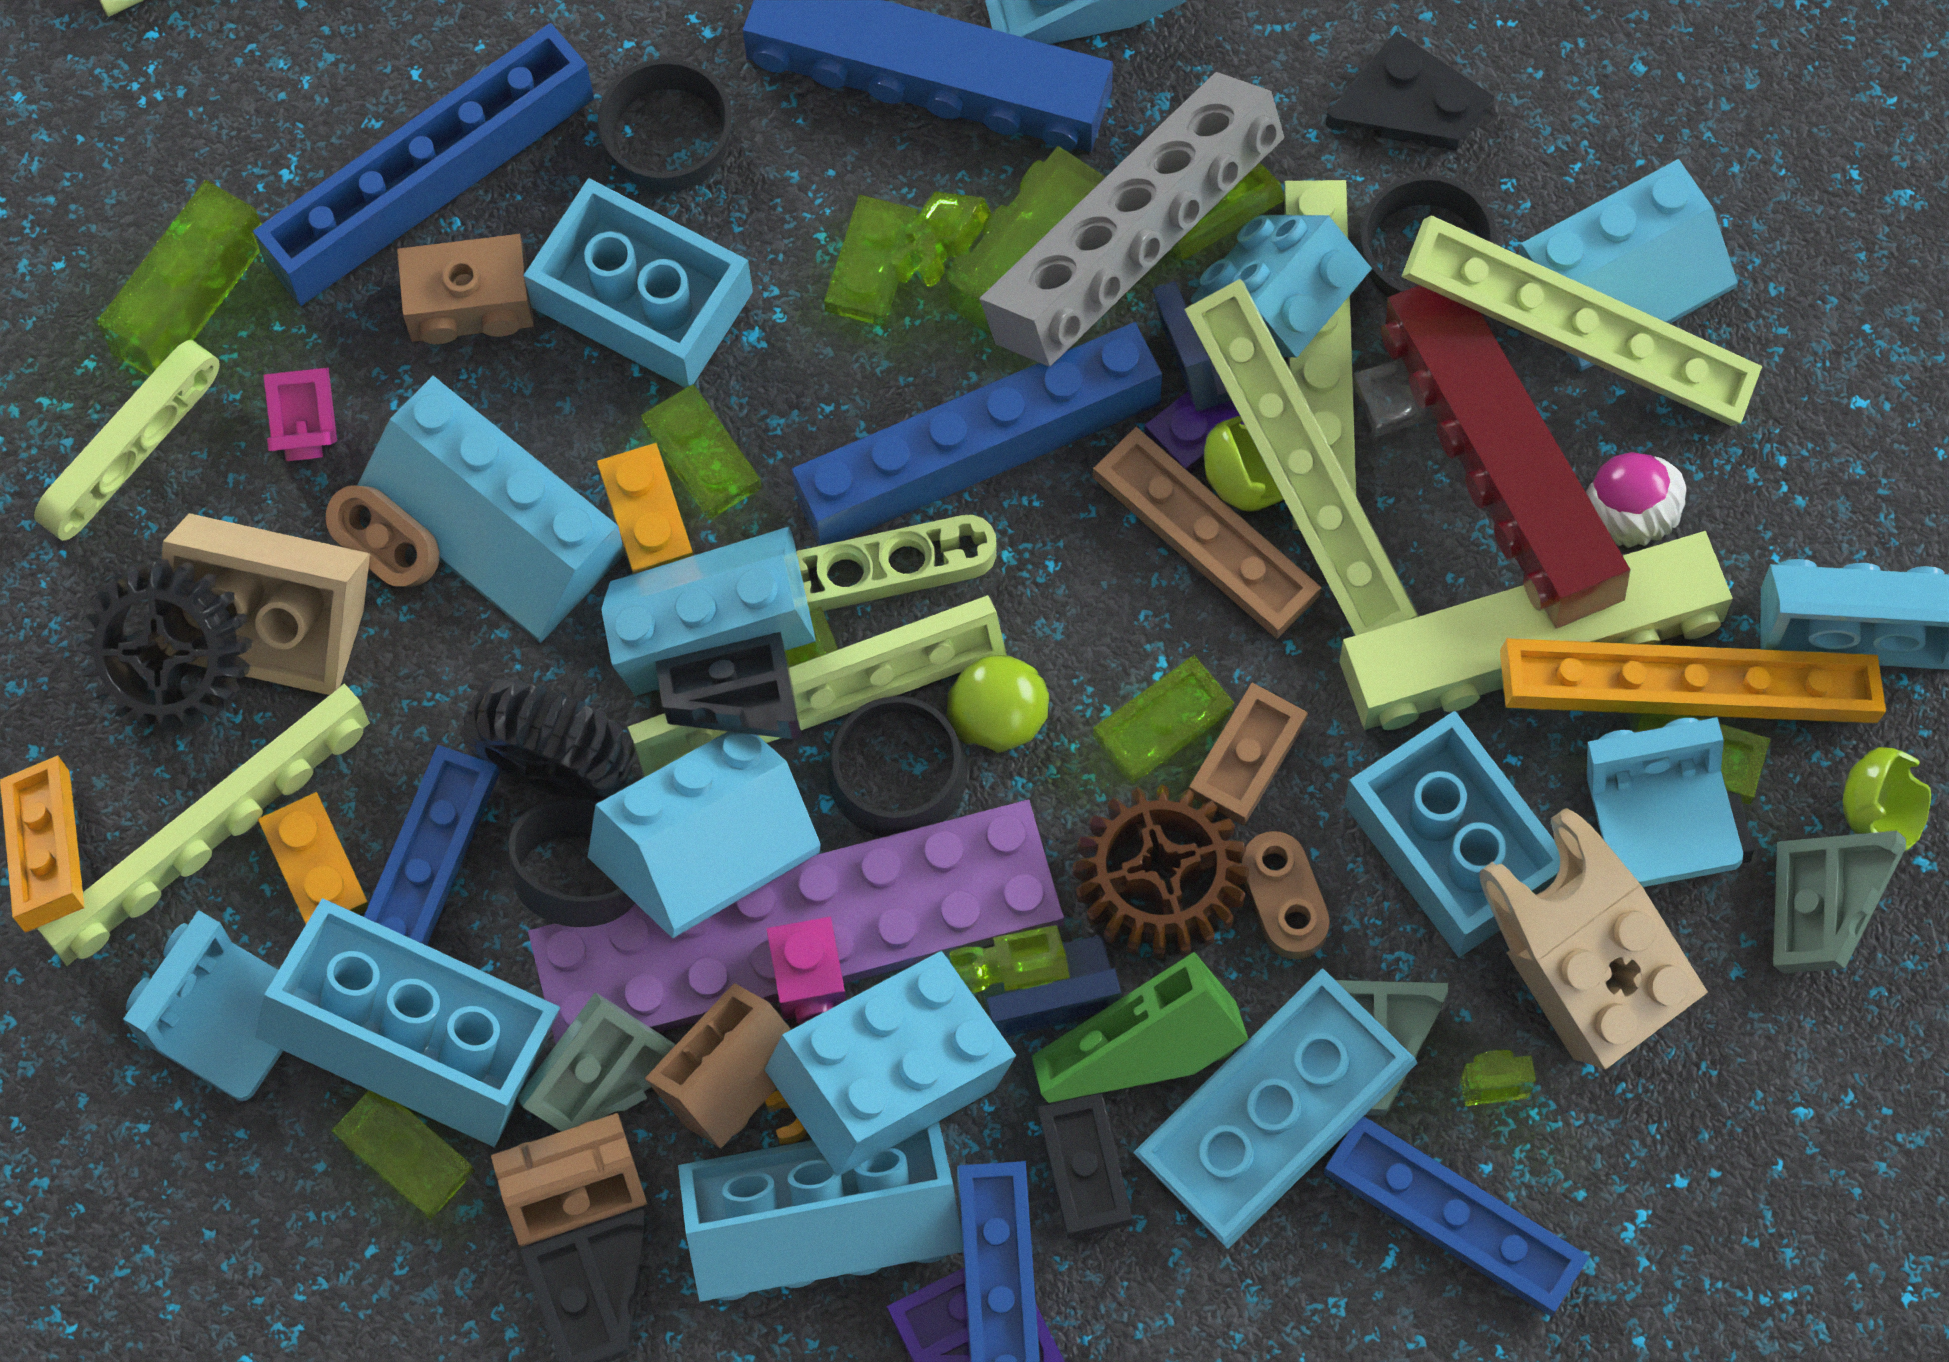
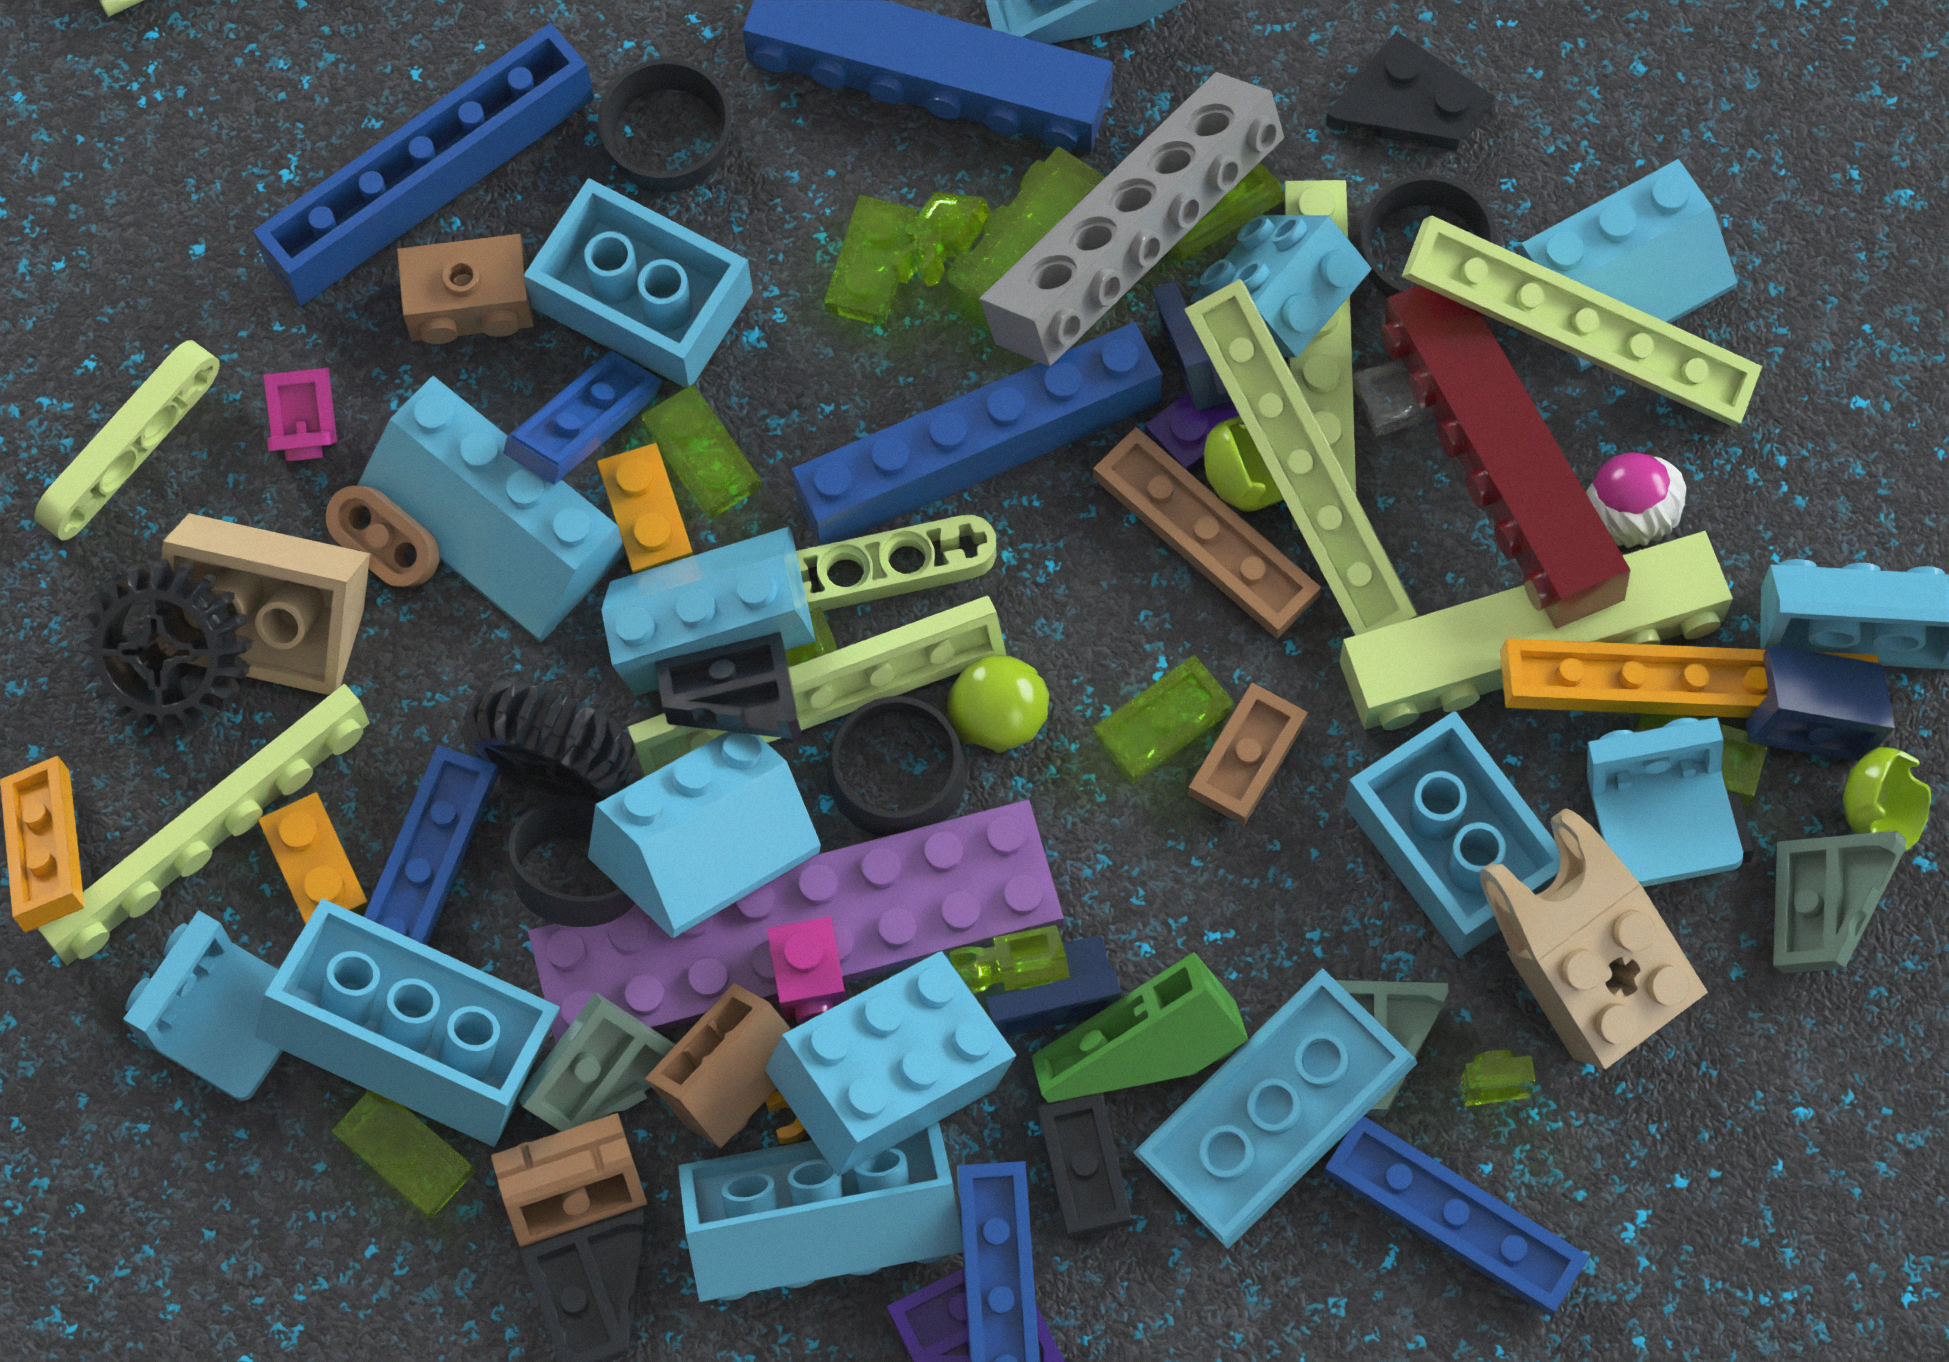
(182, 279): clear neon green brick -> none
(582, 417): none -> blue tile
(1138, 880): reddish brown gear -> none
(1284, 892): medium nougat plate -> none
(1821, 704): none -> dark blue panel

